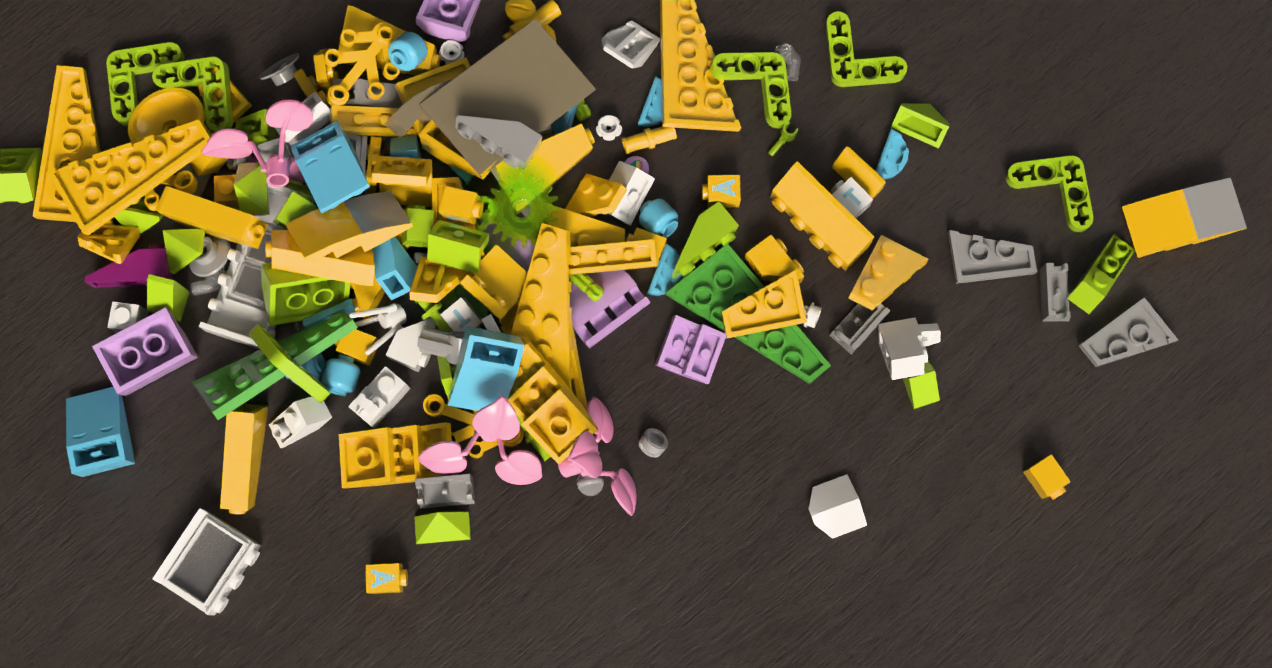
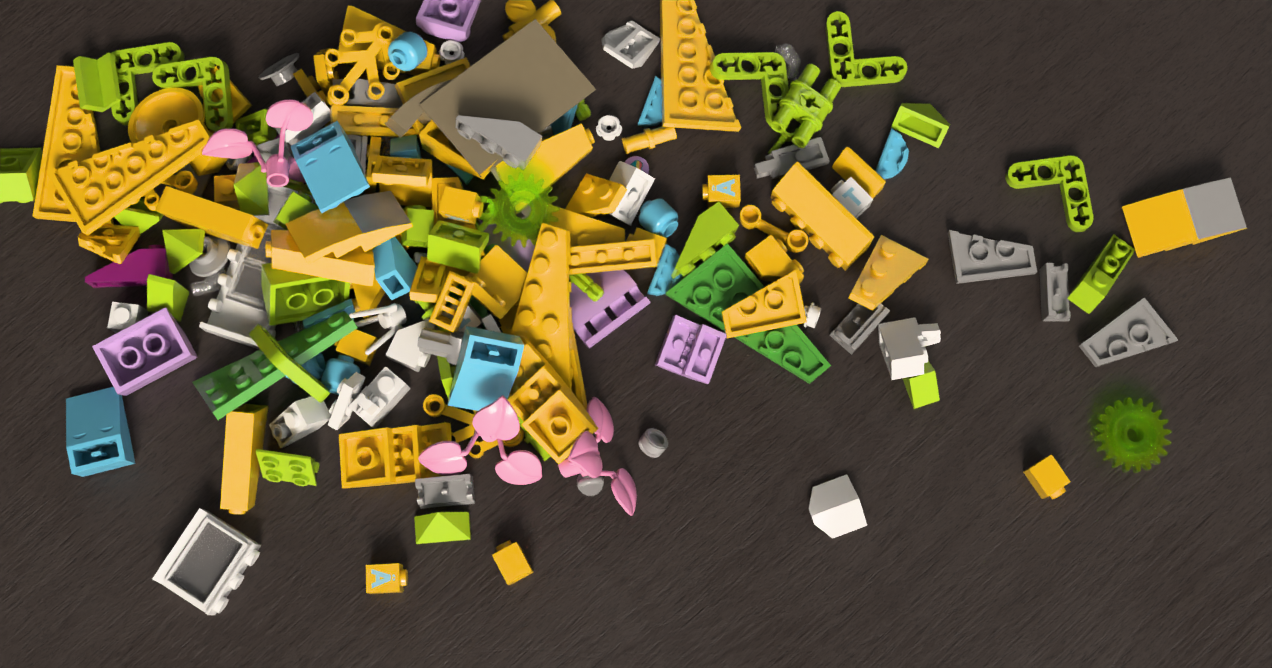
(97, 82): none -> lime panel
(287, 467): none -> lime hinge
(348, 391): none -> white plate
(437, 317): none -> yellow slope
(512, 562): none -> yellow brick
(751, 218): none -> yellow bar
(781, 160): none -> light grey hinge
(805, 105): none -> lime pin
(1149, 435): none -> clear neon green gear

